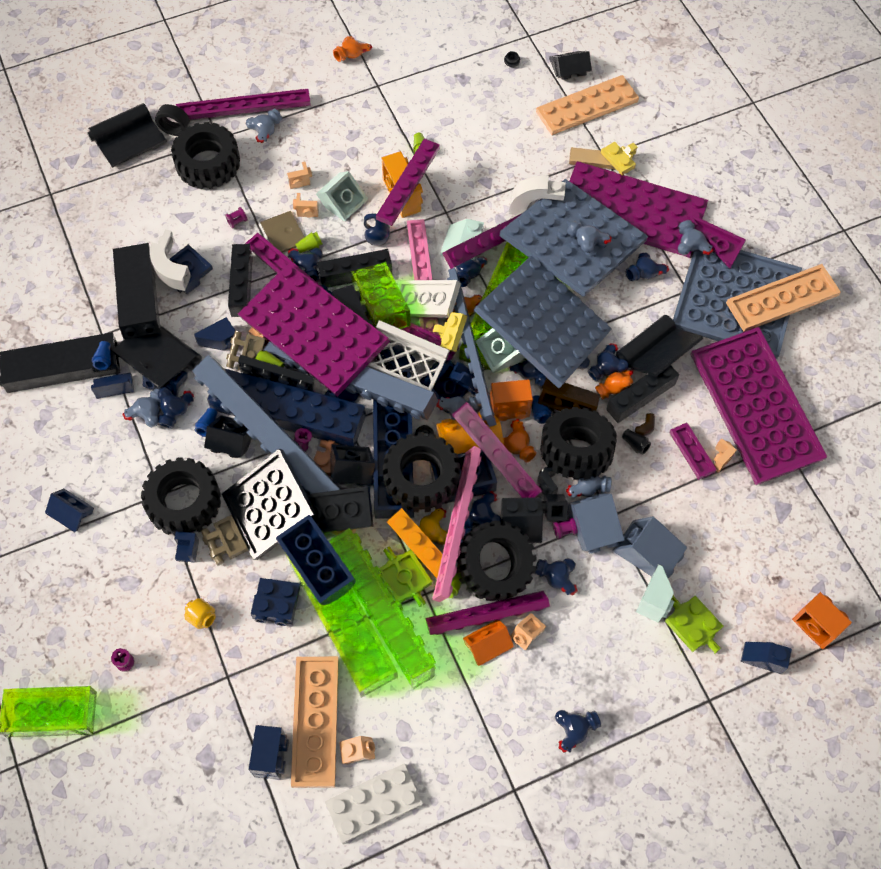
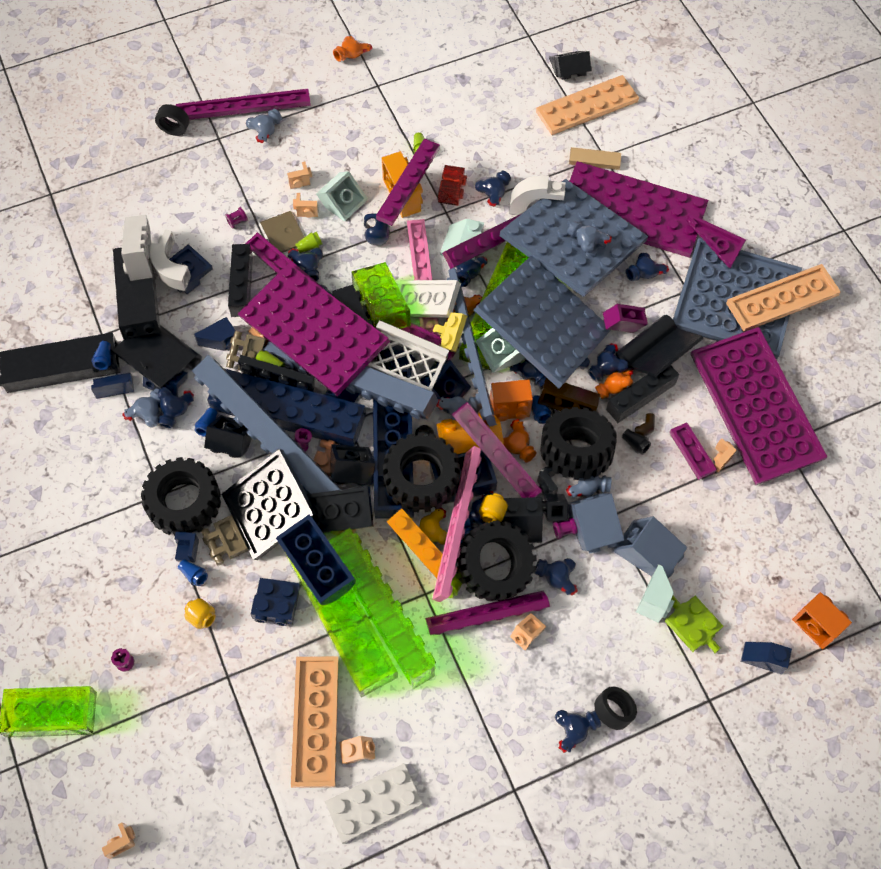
(67, 509): dark blue panel -> none
(118, 845): none -> light nougat bracket
(126, 135): black door -> none
(136, 247): none -> white wedge
(195, 574): none -> blue cone
(200, 139): black tyre -> none
(268, 752): dark blue piece -> none
(338, 271): black brick -> none
(405, 576): lime plate -> none
(451, 186): none -> clear red piece
(463, 377): dark blue bracket -> none
(489, 642): orange panel -> none
(493, 508): none -> yellow head
(494, 187): none -> dark blue animal
(512, 59): black plate -> none
(608, 716): none -> black tyre
(620, 157): light yellow hinge -> none
(625, 318): none -> magenta brick
(692, 239): sand blue animal -> none

